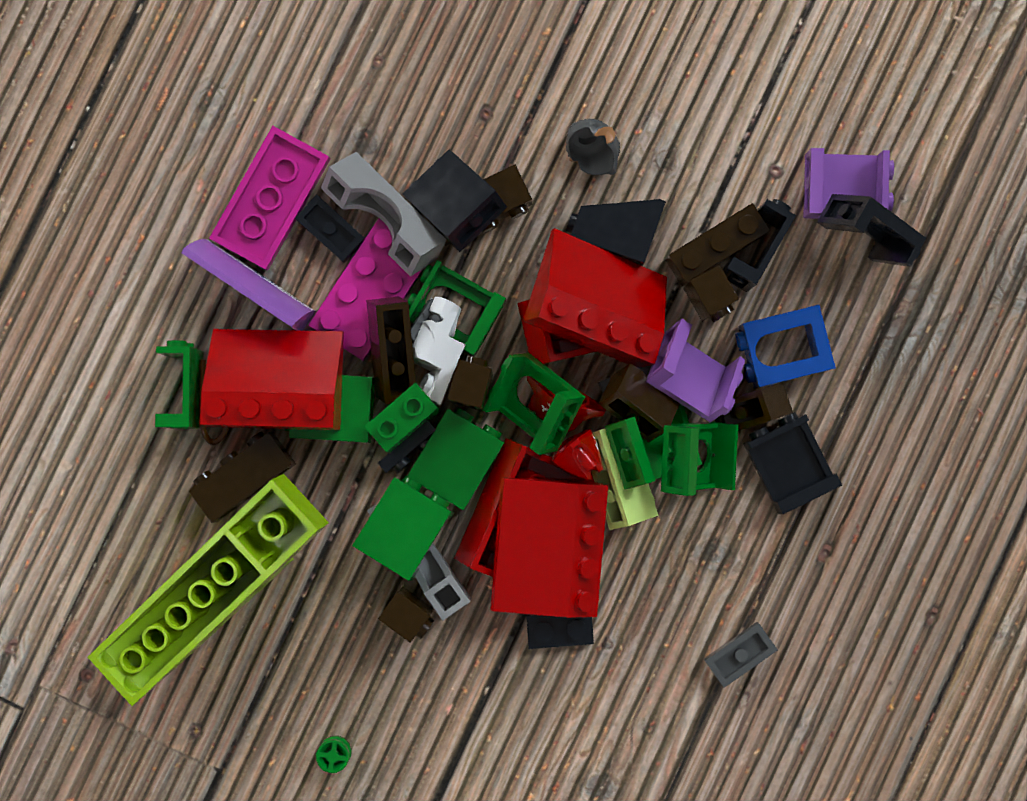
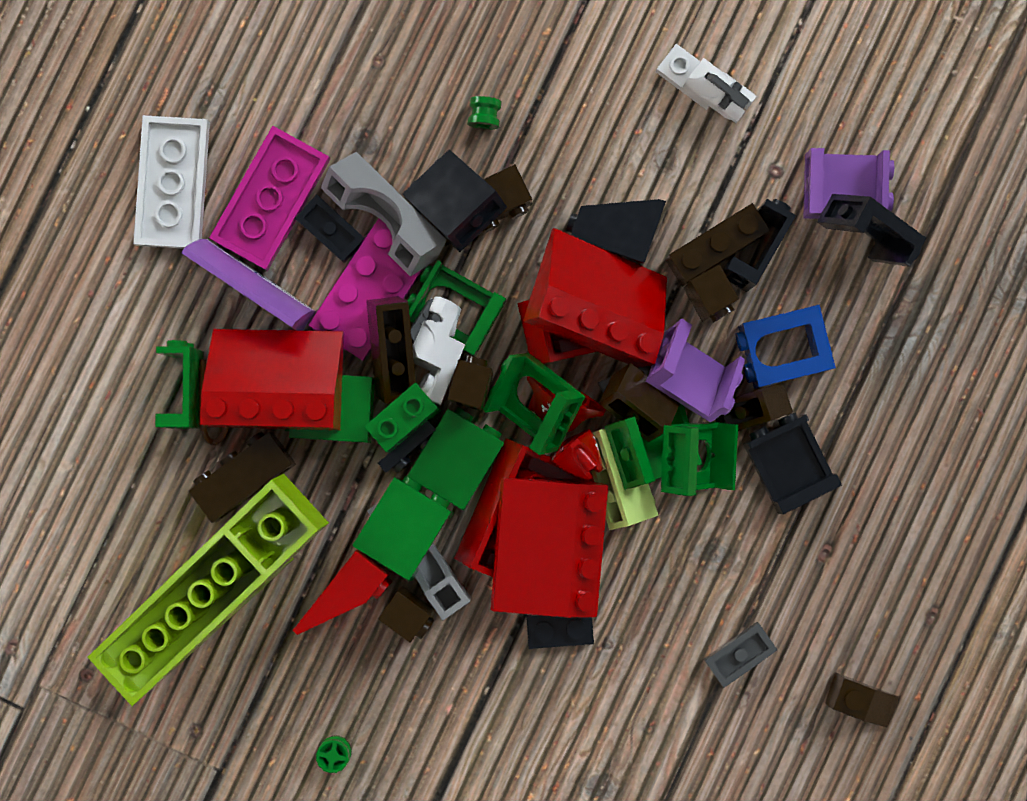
(171, 181): none -> white plate
(351, 587): none -> red slope
(484, 113): none -> green wheel
(593, 147): dark grey hair -> none
(705, 84): none -> white plate
(861, 700): none -> dark brown slope

